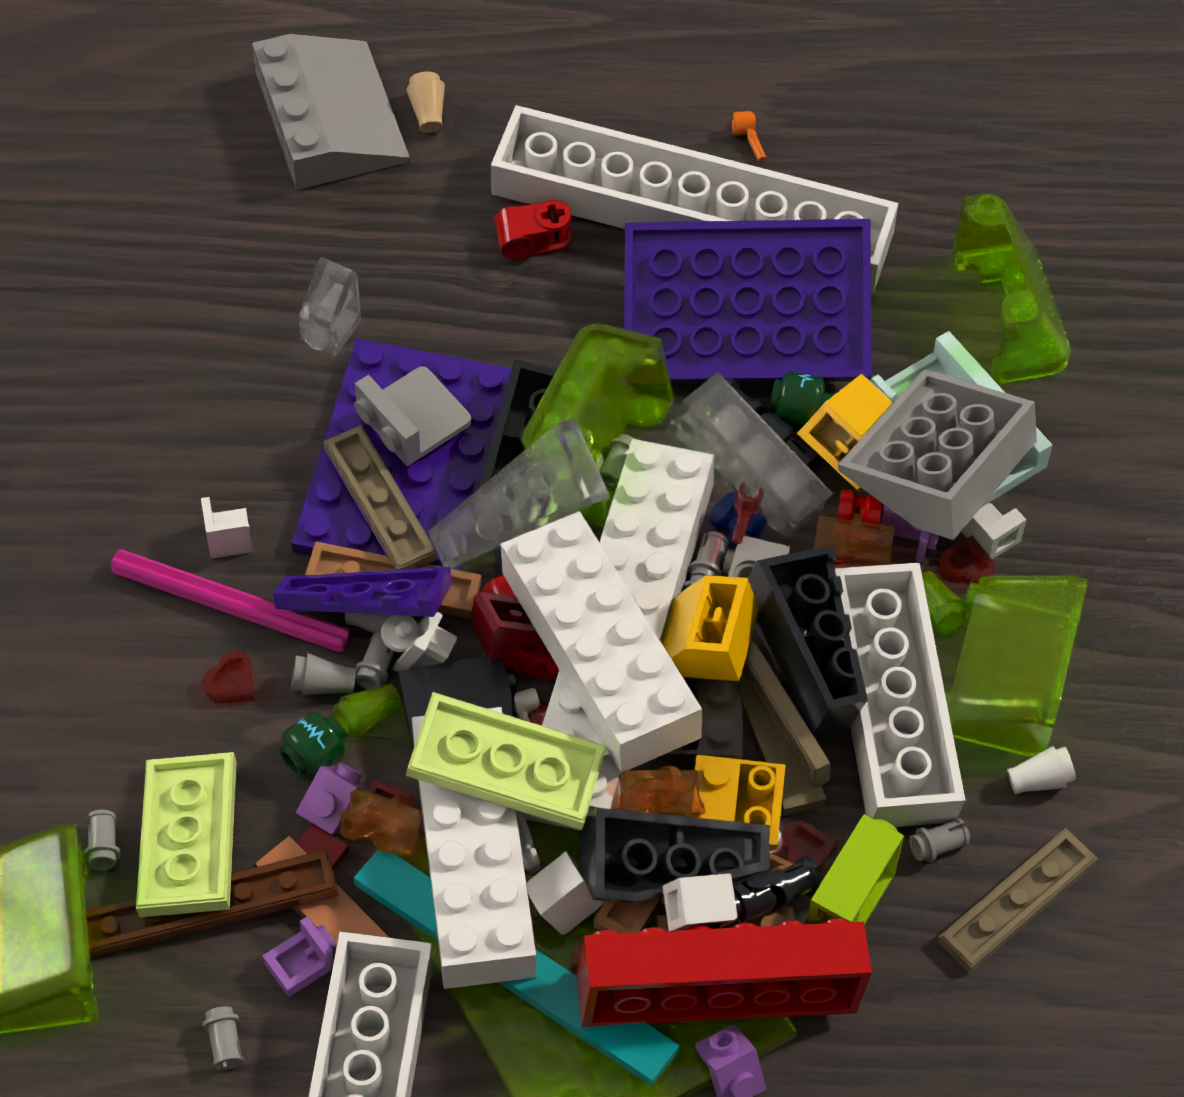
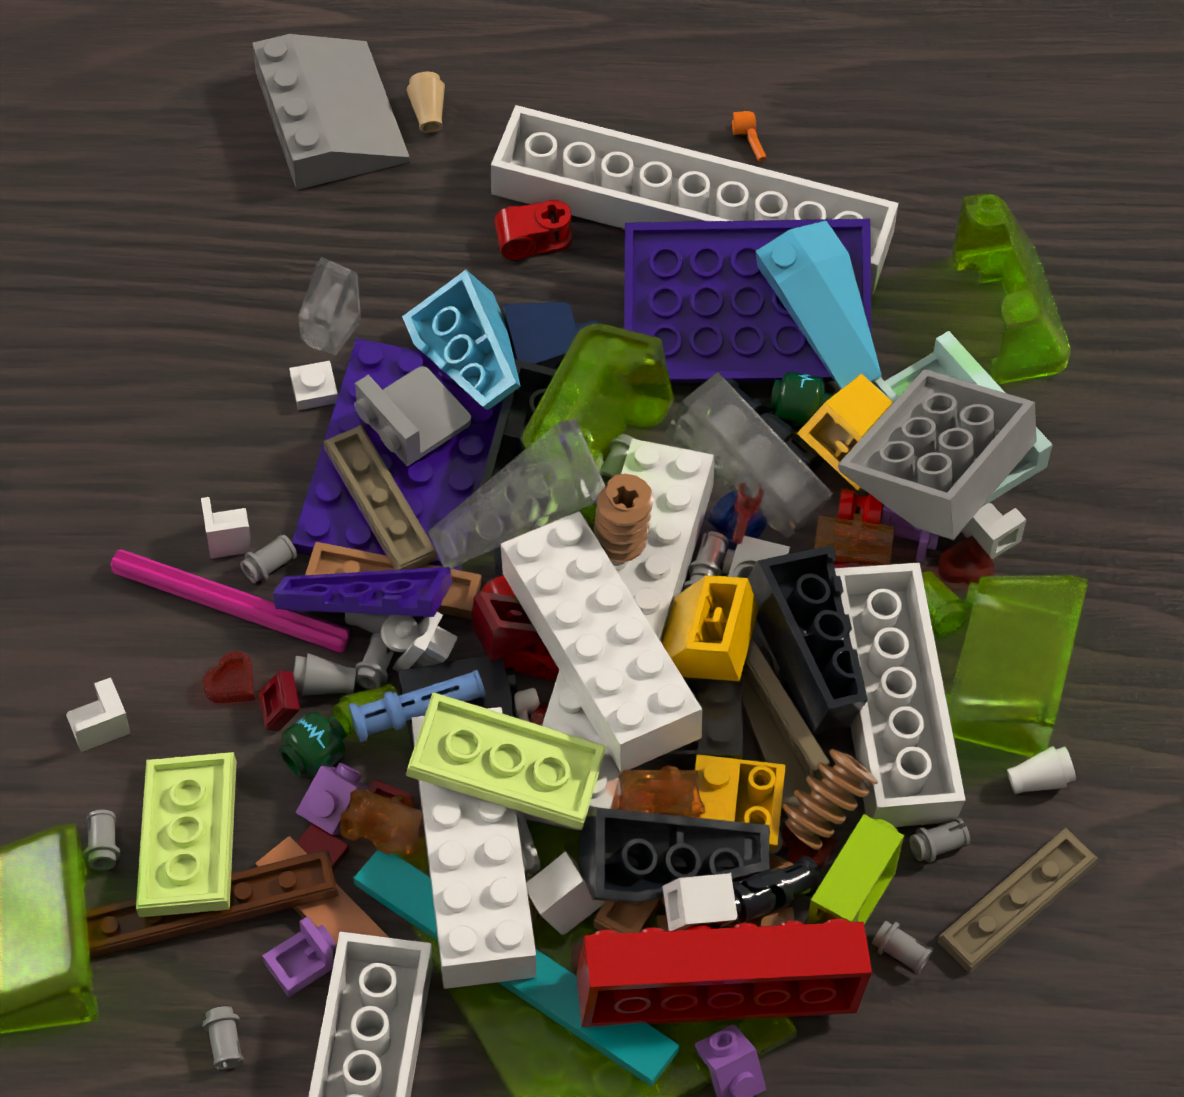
(99, 720): none -> white panel
(269, 558): none -> light grey pin
(279, 700): none -> dark red tile
(313, 385): none -> white plate
(396, 710): none -> medium blue pin
(466, 338): none -> medium azure wedge
(541, 331): none -> dark blue torso
(623, 517): none -> medium nougat piece
(820, 292): none -> medium azure wedge
(828, 799): none -> medium nougat piece
(902, 946): none -> light grey pin

